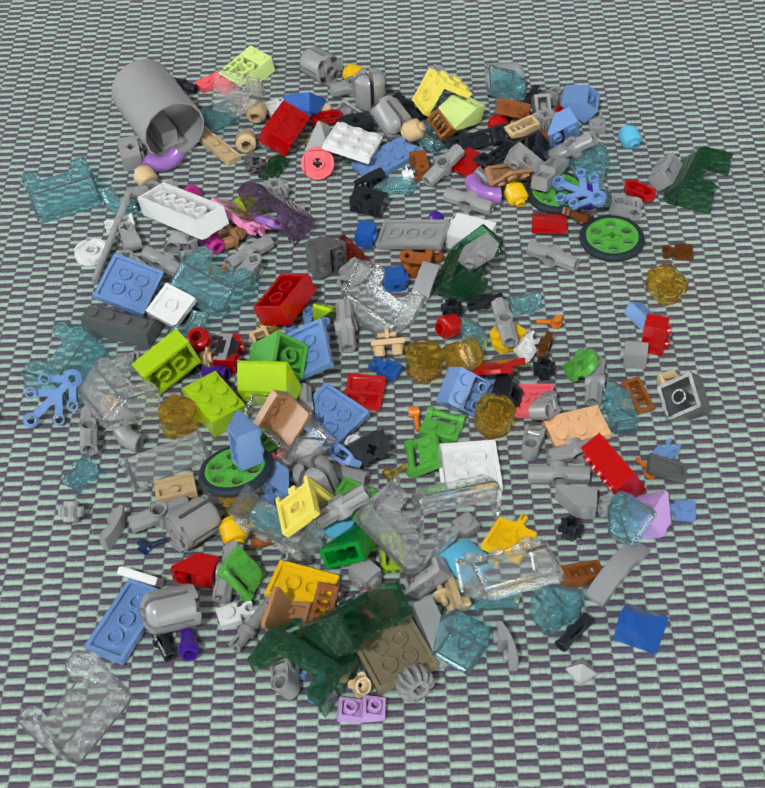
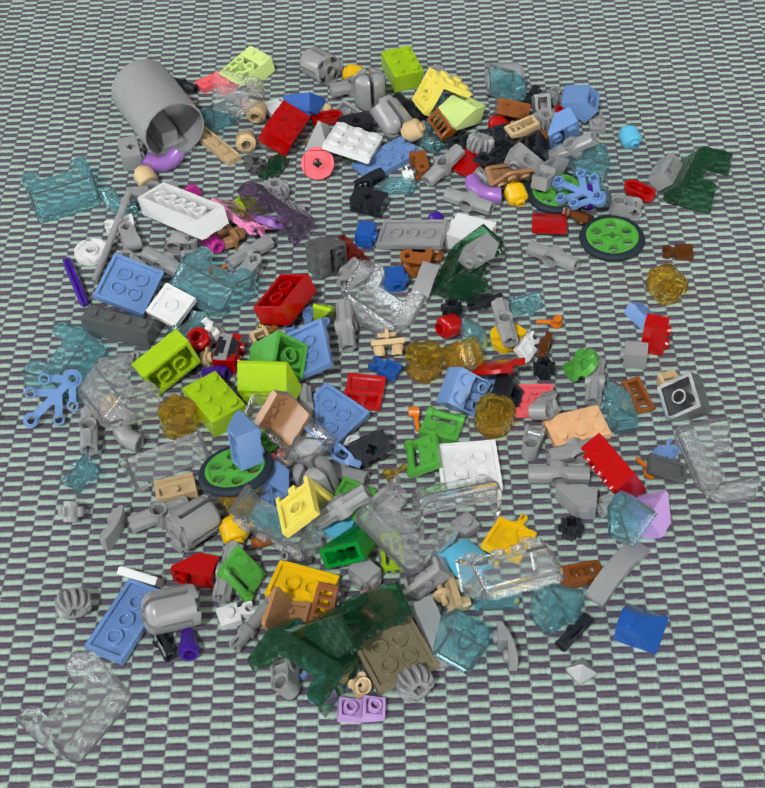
(73, 603): none -> light grey gear
(76, 282): none -> dark purple axle
(145, 547): dark blue hand -> none
(212, 327): none -> white plate
(402, 68): none -> lime brick
(480, 143): none -> light grey gear
(683, 510): medium blue plate -> none
(699, 446): none -> clear windscreen

